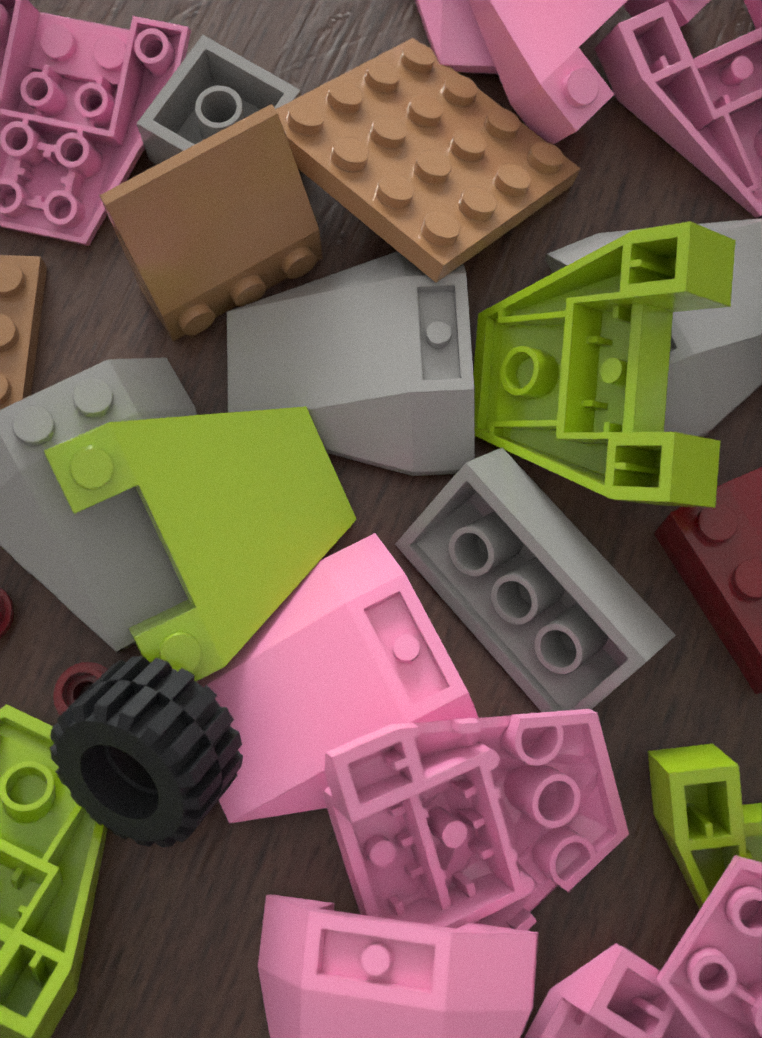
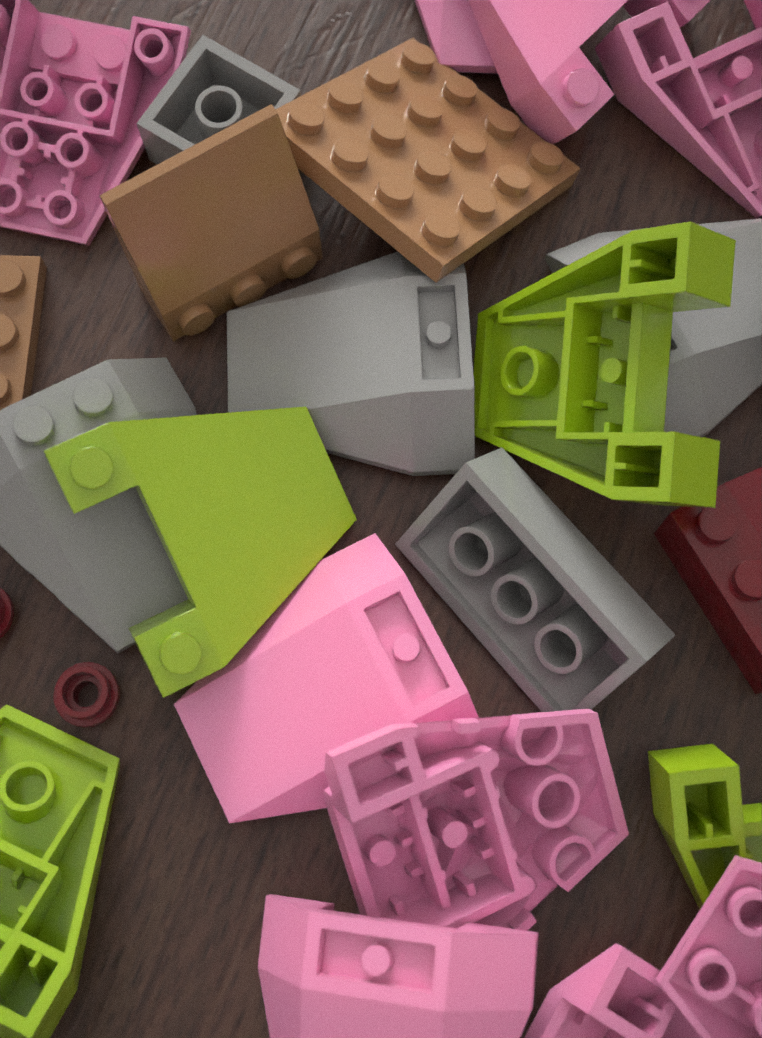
(146, 751): black tyre -> none

